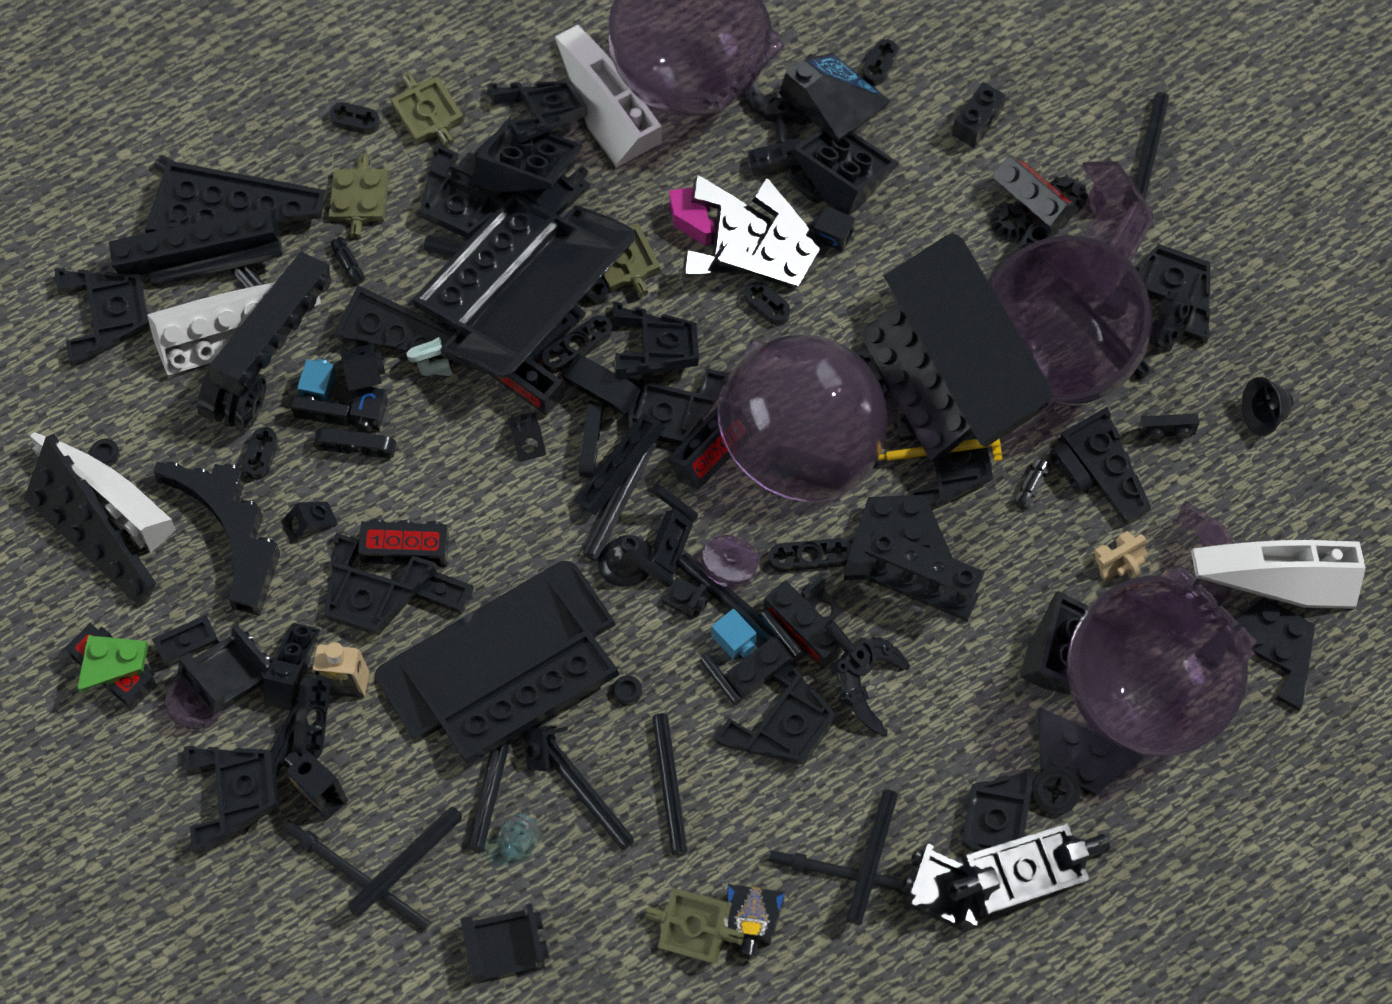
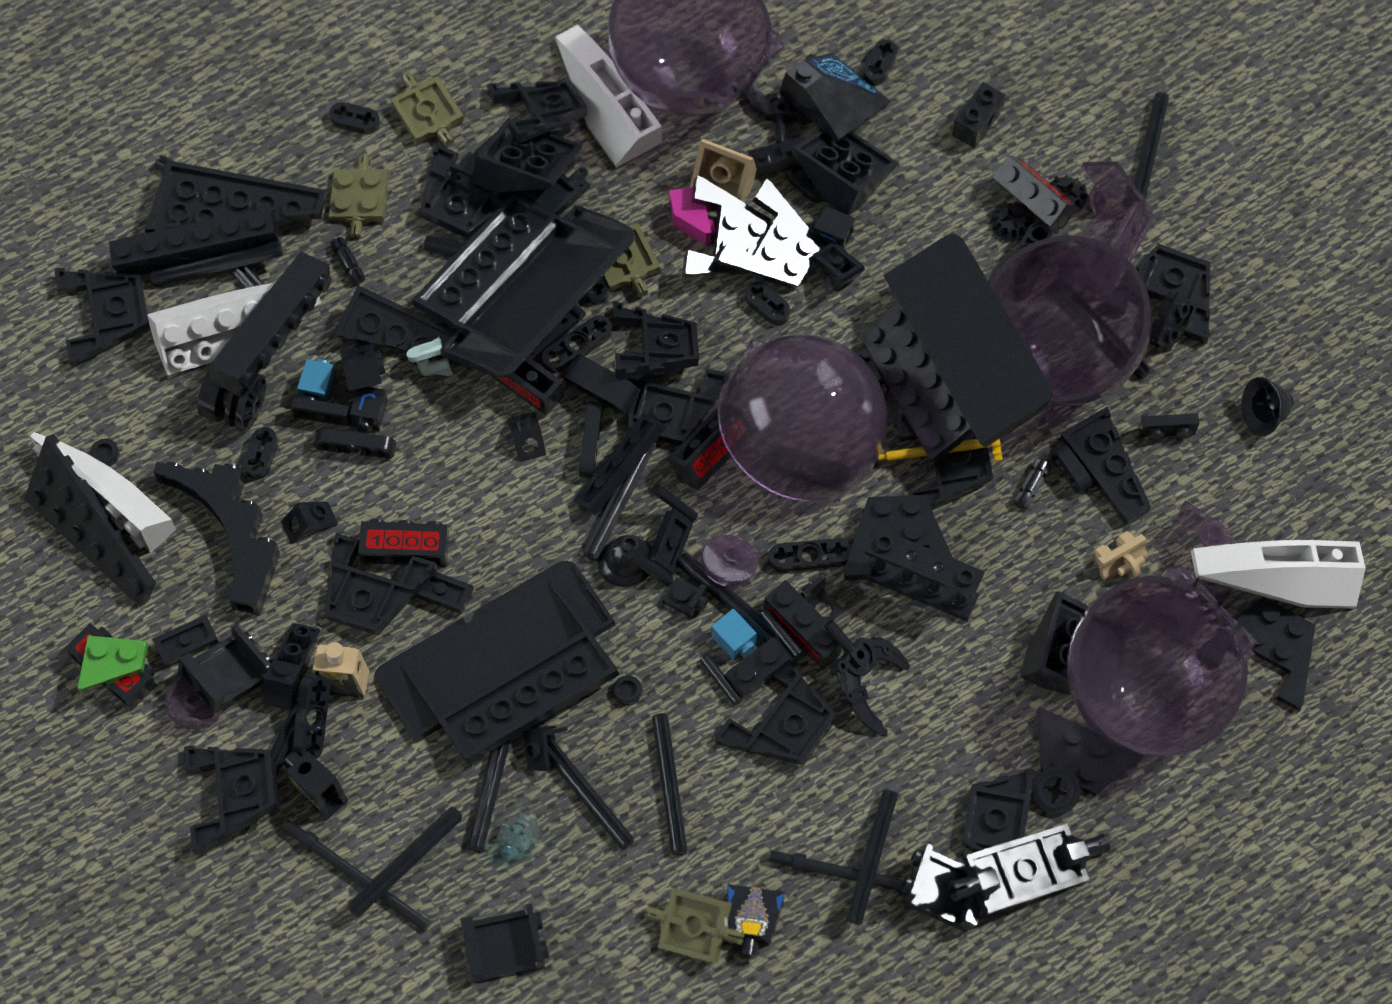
(725, 169): none -> tan slope
(838, 264): none -> black slope

